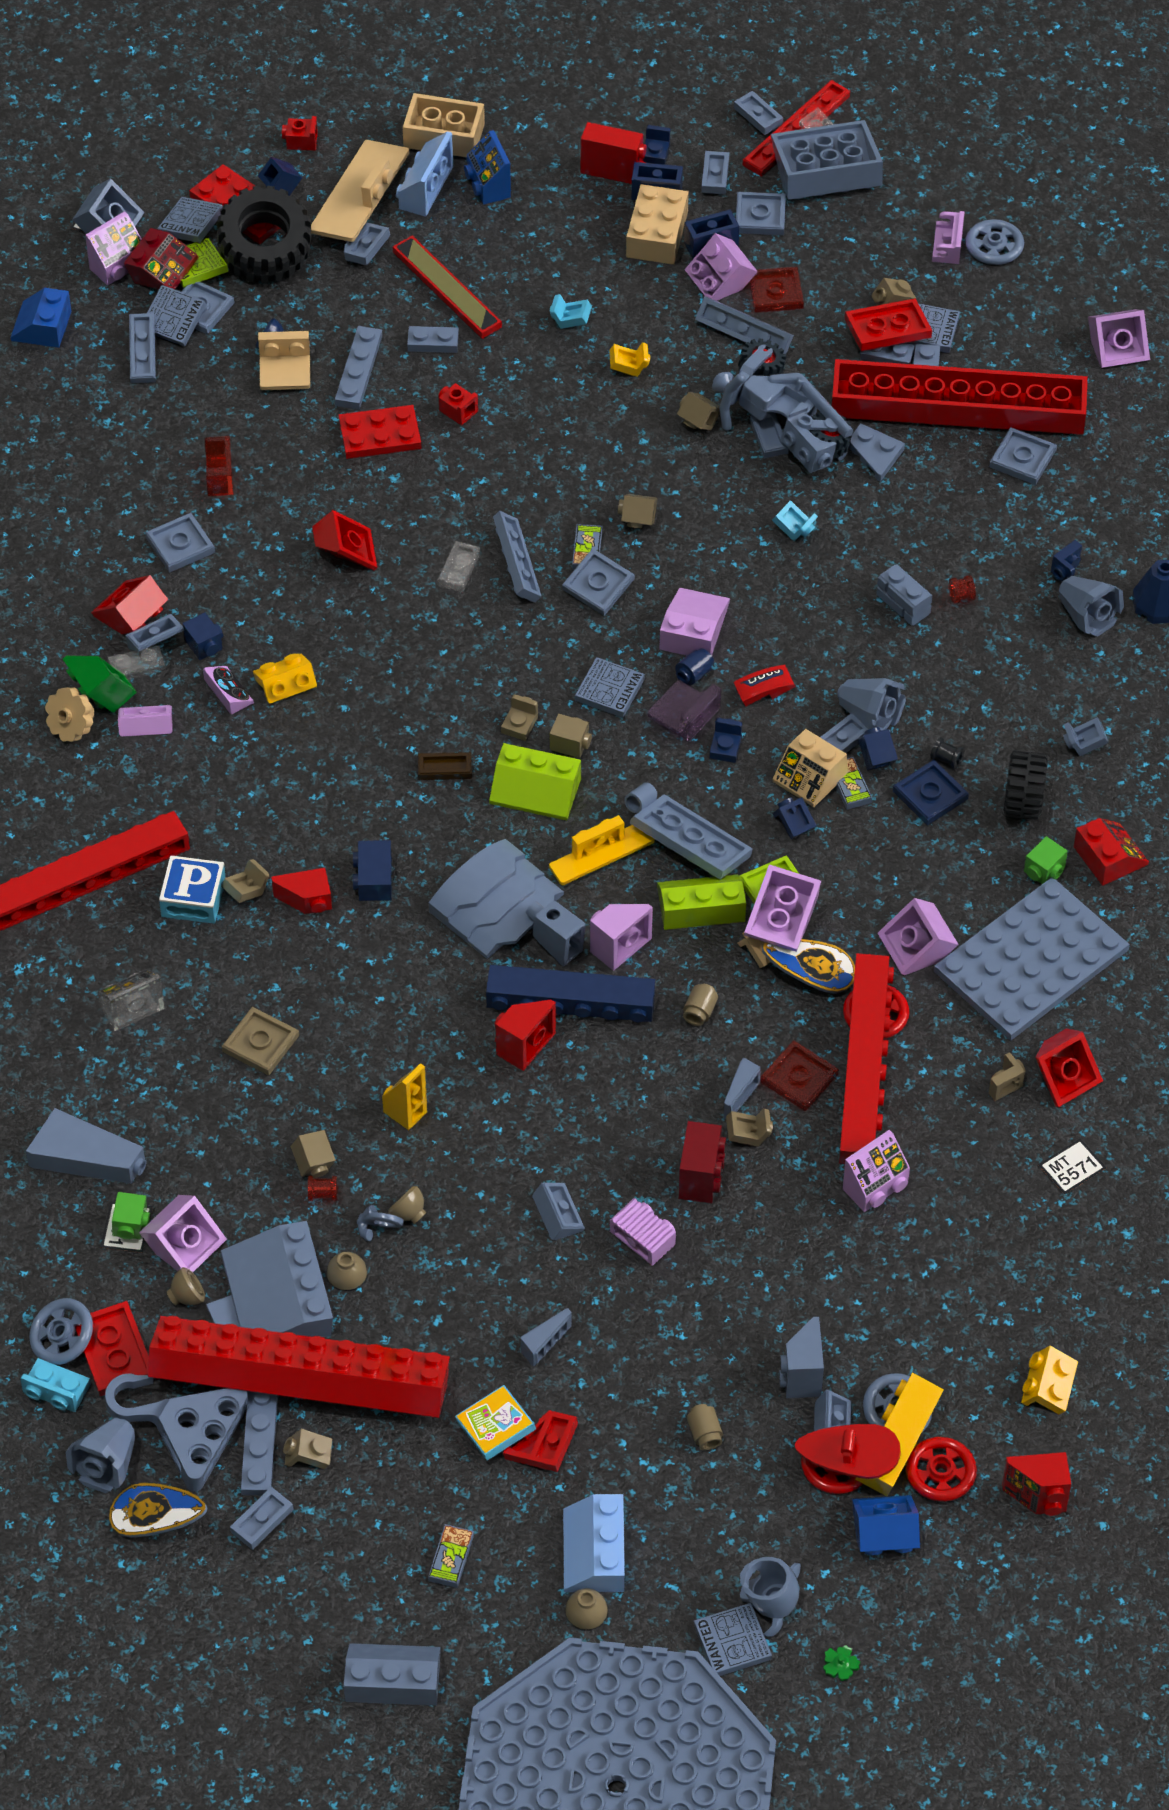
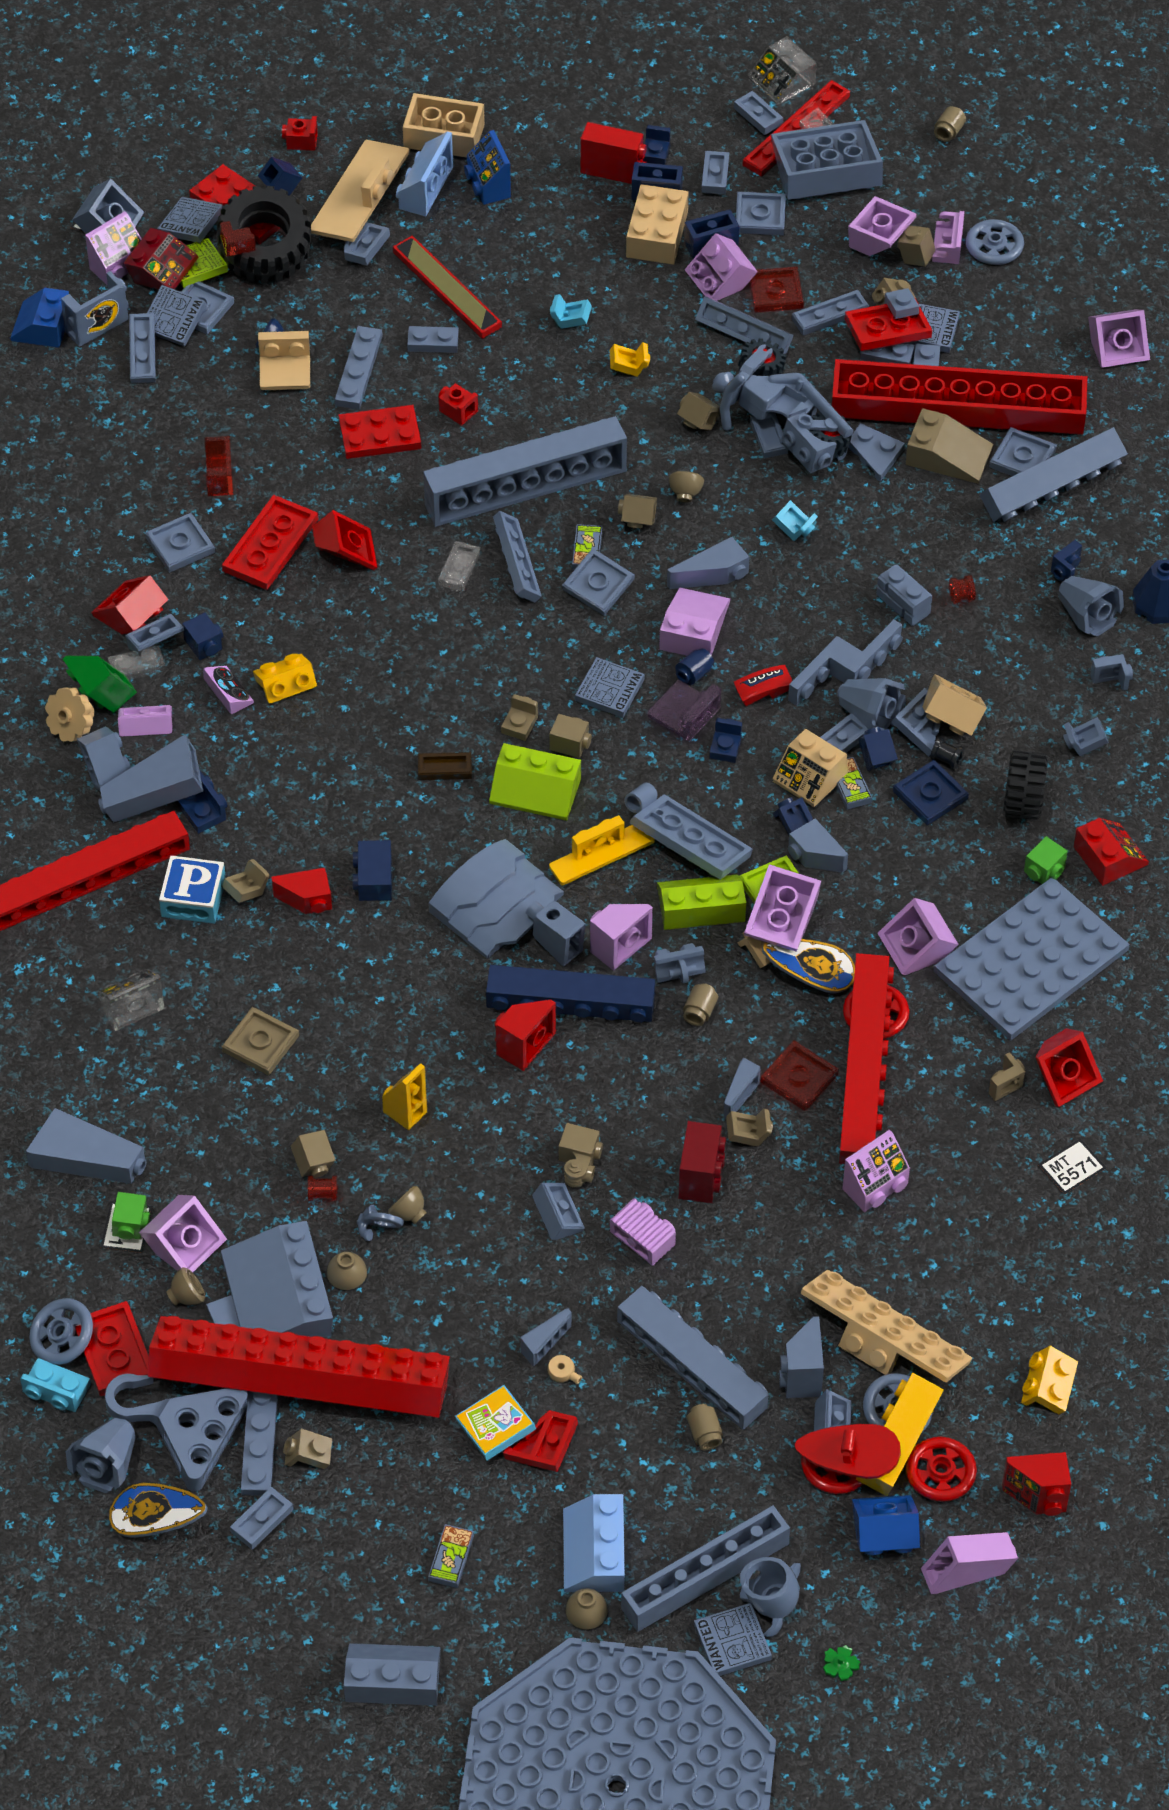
(98, 314): none -> sand blue panel
(103, 756): none -> sand blue brick
(153, 782): none -> sand blue slope
(204, 808): none -> dark blue bracket
(237, 240): none -> clear red panel
(270, 542): none -> red plate
(525, 471): none -> sand blue brick
(562, 1370): none -> tan piece
(579, 1150): none -> dark tan brick
(679, 964): none -> sand blue hips
(685, 485): none -> dark tan brick
(693, 1357): none -> sand blue brick
(704, 1568): none -> sand blue brick
(711, 567): none -> sand blue slope
(784, 70): none -> clear slope
(817, 848): none -> sand blue slope
(827, 312): none -> sand blue tile
(845, 662): none -> sand blue bracket
(878, 226): none -> lavender slope
(880, 1333): none -> tan bracket
(901, 303): none -> sand blue bracket
(915, 724): none -> sand blue wing
(916, 245): none -> dark tan brick
(947, 447): none -> dark tan slope
(949, 123): none -> dark tan brick
(953, 705): none -> tan slope
(968, 1560): none -> lavender slope
(1054, 474): none -> sand blue brick
(1111, 669): none -> sand blue bracket

